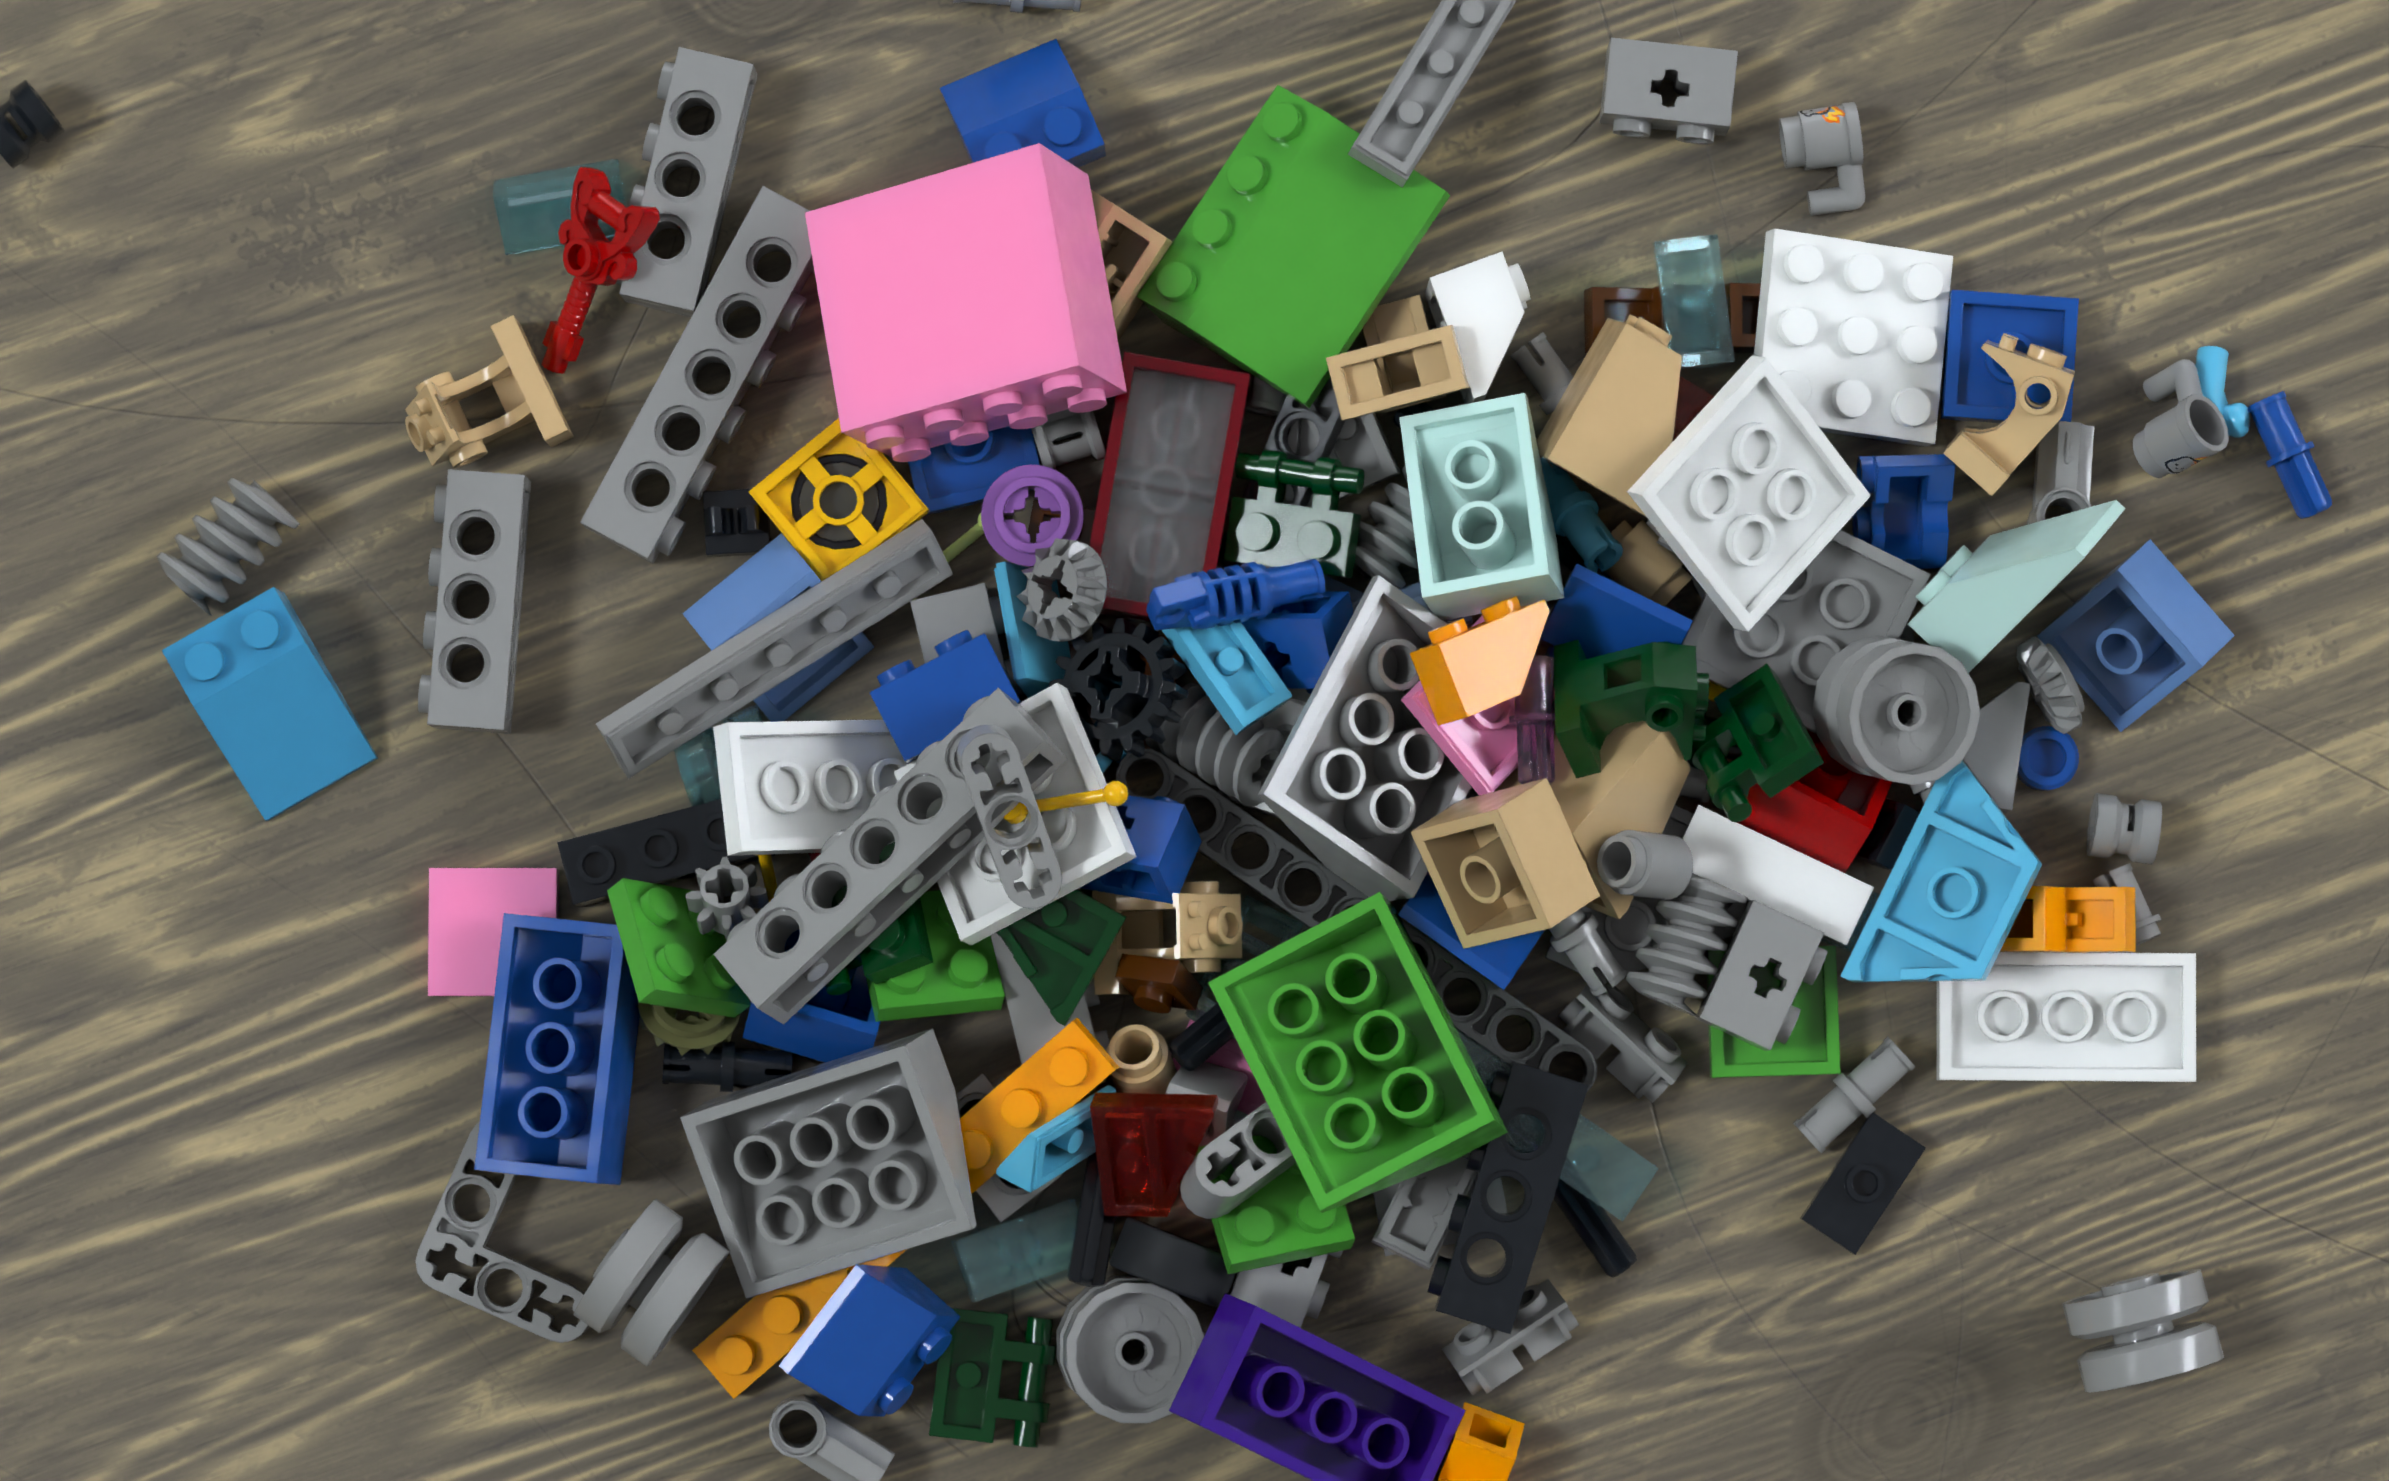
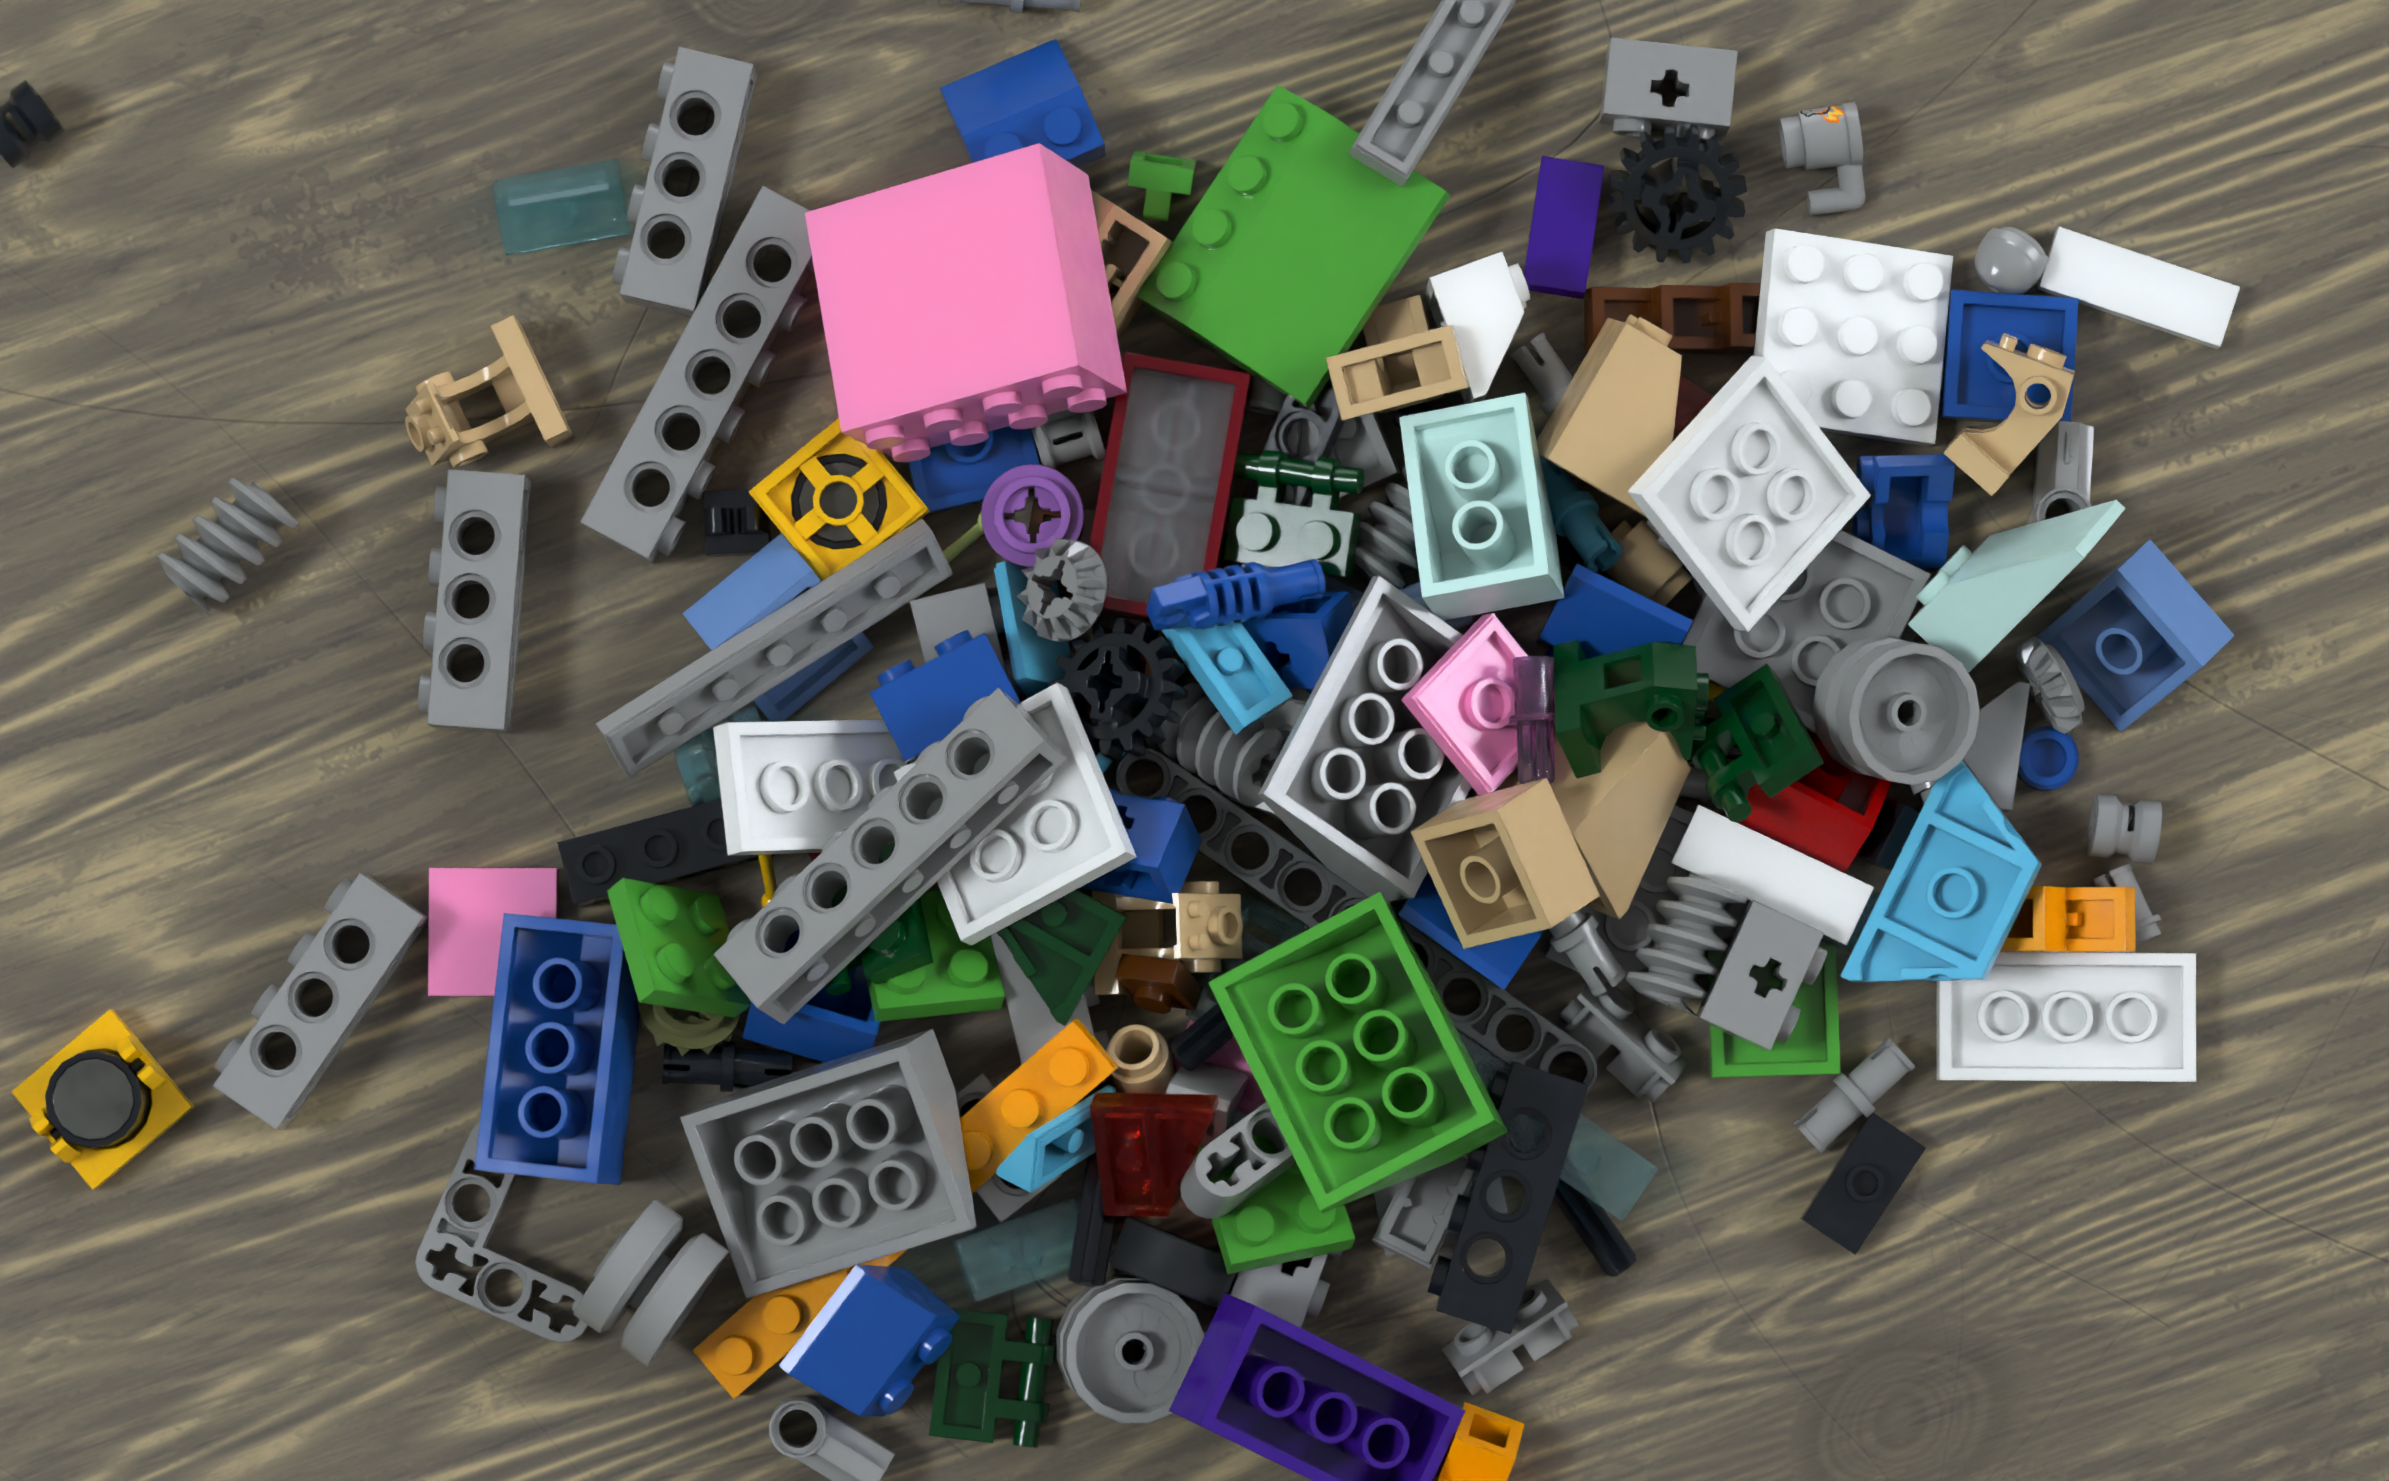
(102, 1099): none -> piece
(270, 703): dark azure slope -> none
(391, 931): none -> light grey brick
(593, 257): red piece -> none
(721, 882): light grey gear -> none
(1041, 853): light grey beam -> none
(1114, 794): yellow hinge -> none
(1161, 178): none -> bright green tile
(1480, 664): slope -> none
(1563, 227): none -> dark purple slope
(1645, 864): light grey brick -> none
(1654, 184): none -> black gear
(1694, 300): clear light blue slope -> none
(2009, 261): none -> light grey piece
(2138, 288): none -> white tile
(2140, 1320): light grey wheel -> none
(2183, 432): light grey piece -> none
(2212, 369): medium azure arm -> none
(2290, 455): blue axle -> none

